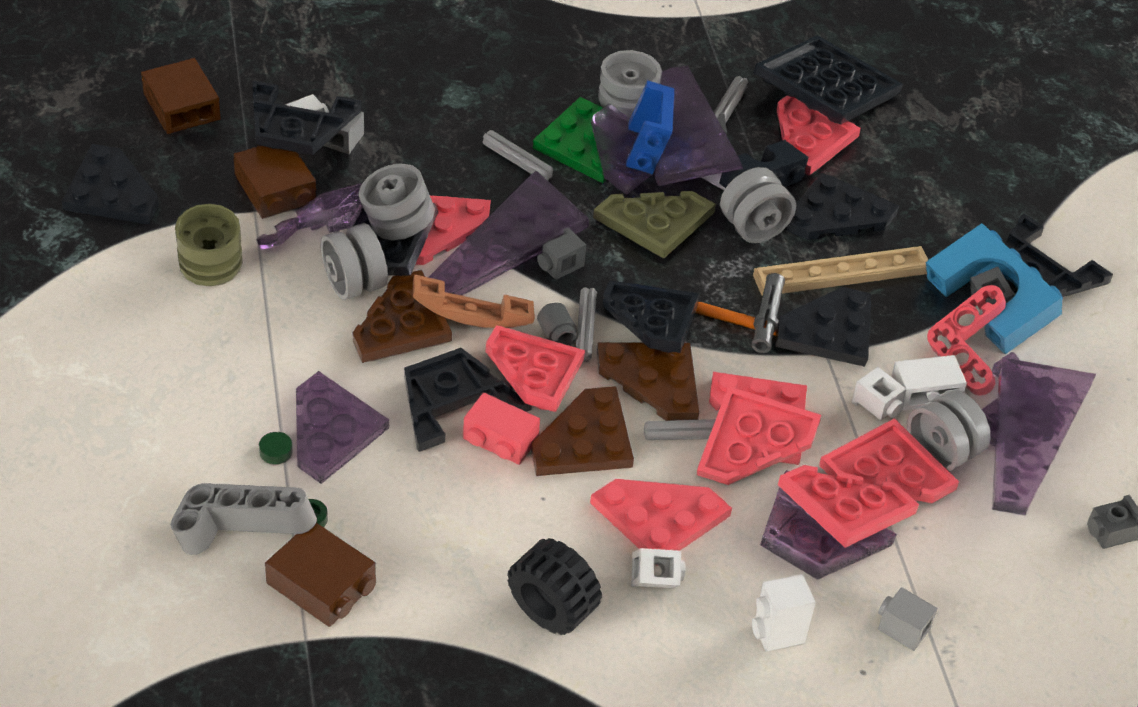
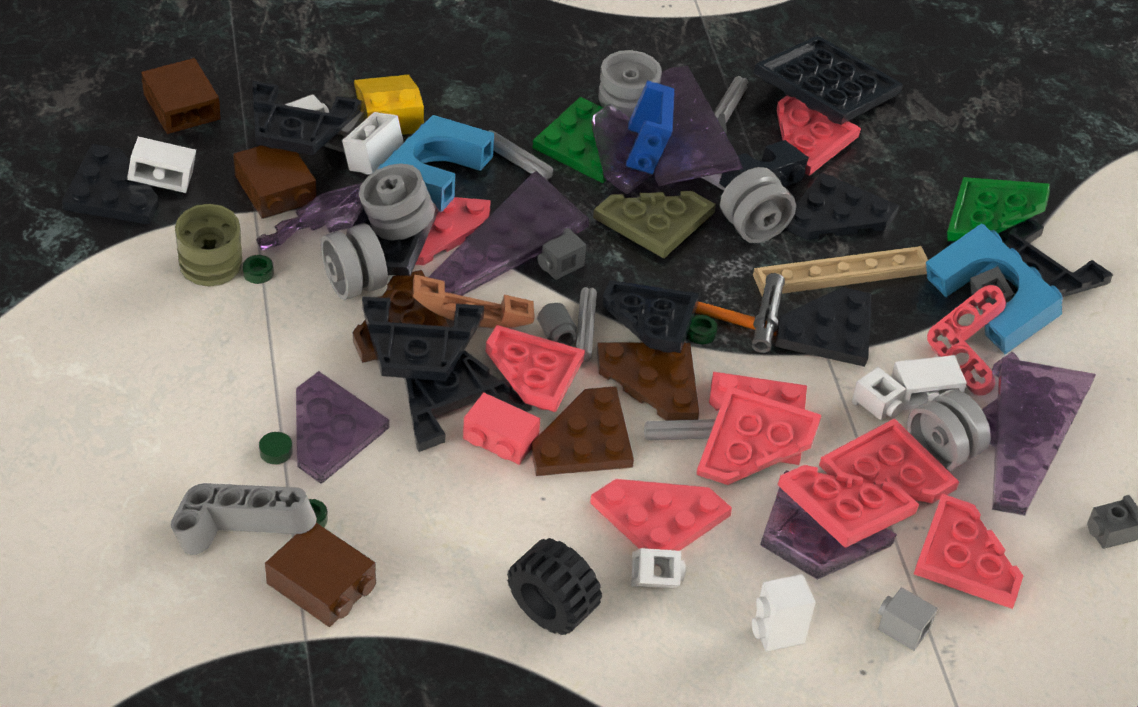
(161, 164): none -> white brick
(258, 269): none -> dark green tile
(372, 142): none -> white brick
(392, 96): none -> yellow slope
(418, 349): none -> black wing
(443, 141): none -> dark azure arch
(702, 330): none -> dark green tile
(967, 555): none -> coral plate
(995, 204): none -> green plate

